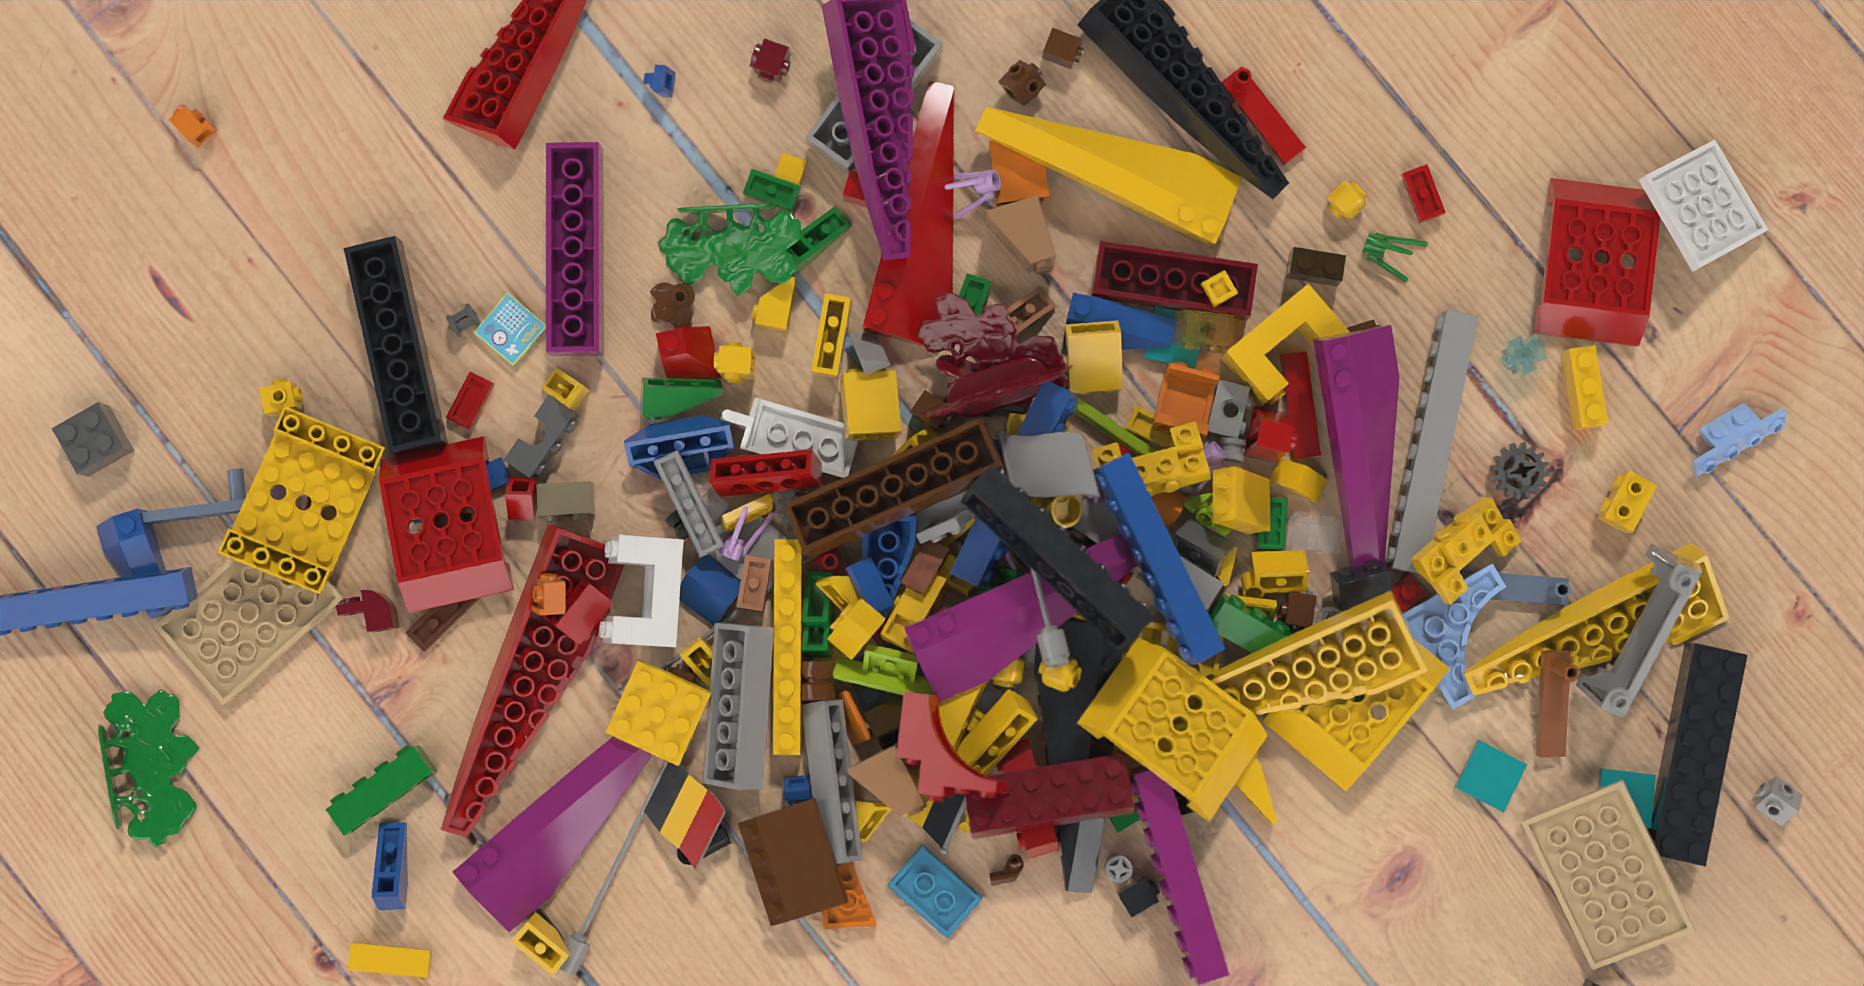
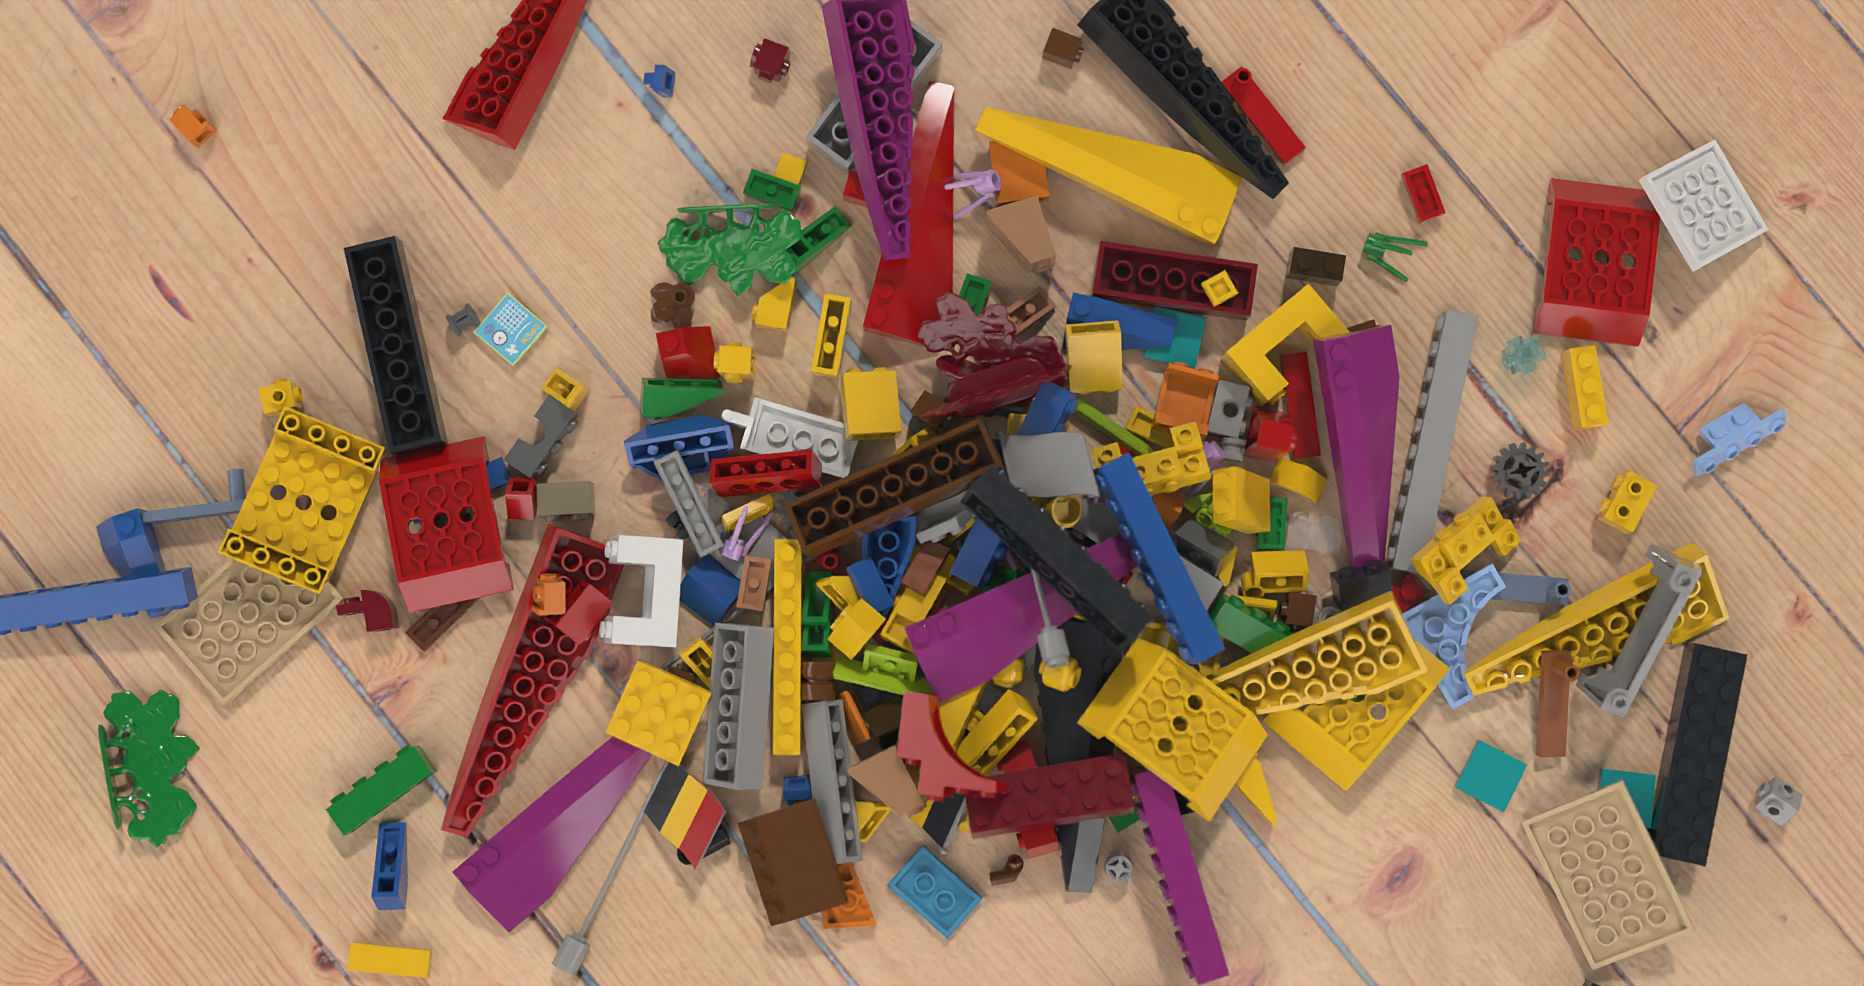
(92, 439): dark grey brick -> none
(470, 400): red tile -> none
(542, 944): yellow slope -> none
(574, 249): magenta brick -> none
(869, 351): light grey slope -> none
(1022, 82): reddish brown brick -> none
(1139, 895): black brick -> none
(1218, 328): clear yellow brick -> none
(1346, 200): yellow head -> none

